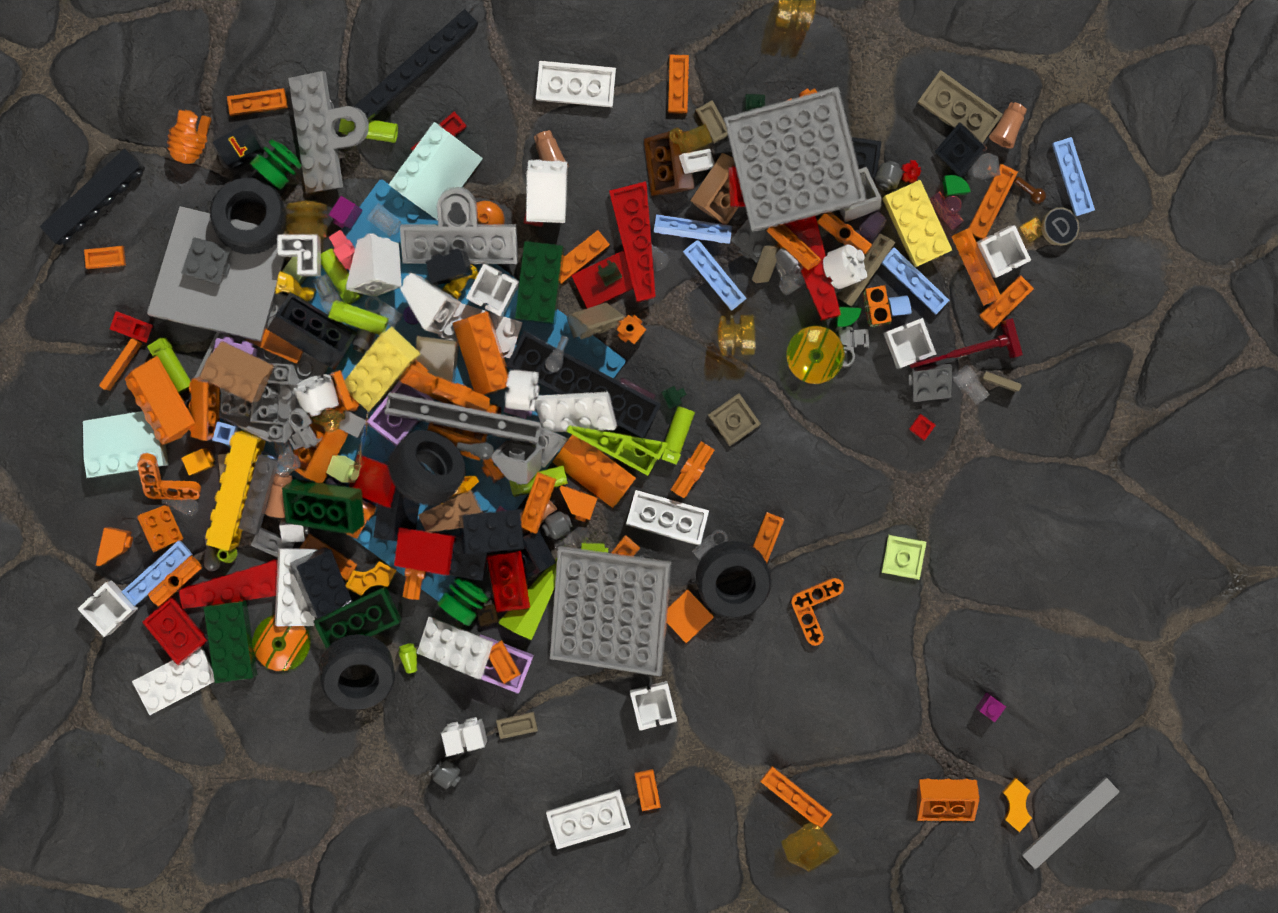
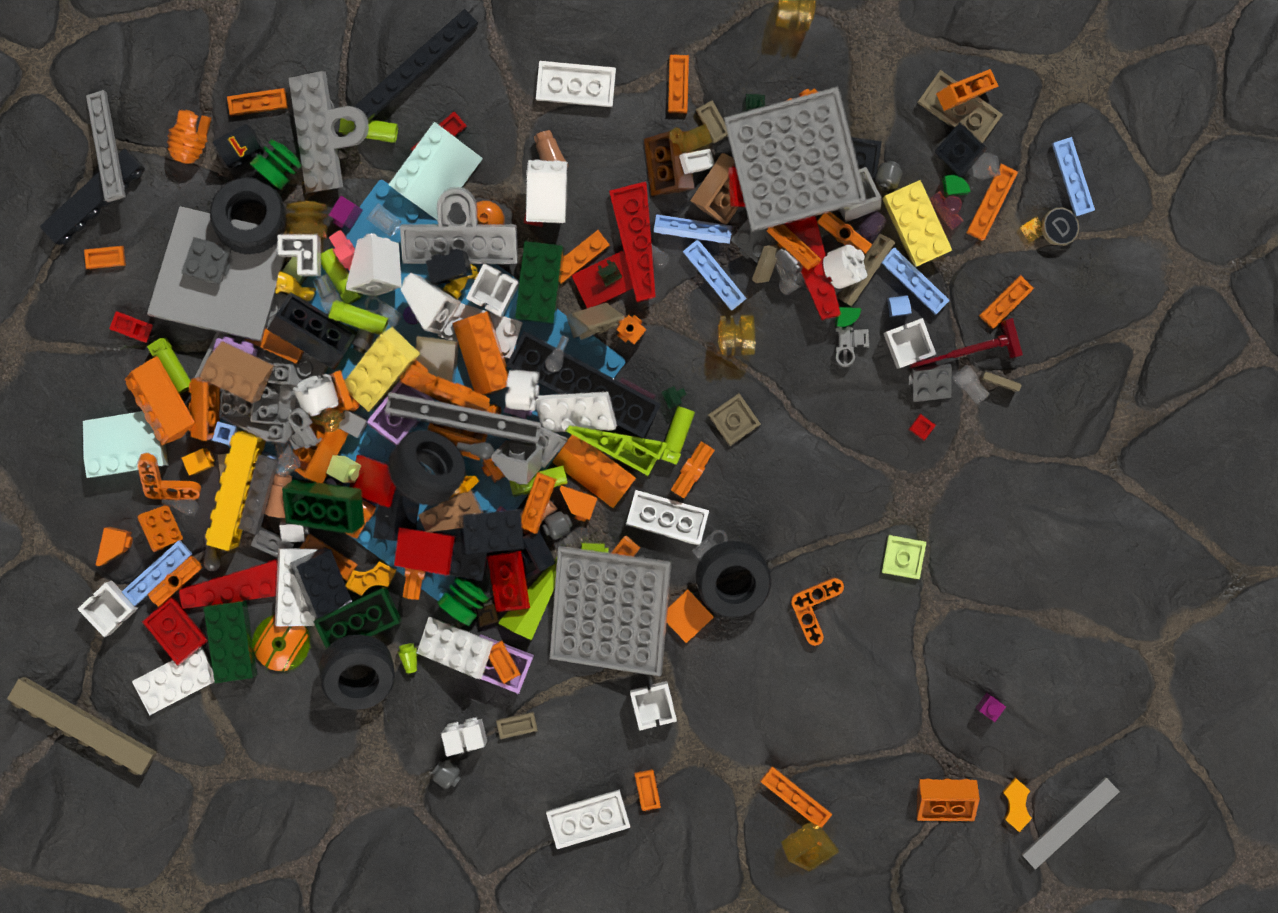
(81, 725): none -> dark tan brick
(105, 146): none -> light grey tile
(120, 364): orange tile -> none
(231, 555): lime cone -> none
(363, 439): sticker -> none
(768, 534): orange tile -> none
(801, 352): clear neon green dish -> none
(870, 310): orange piece -> none
(911, 171): red plant -> none
(966, 89): none -> orange slope
(976, 266): orange plate -> none
(1002, 250): white piece -> none
(1009, 125): nougat plant -> none
(1037, 195): reddish brown bar -> none

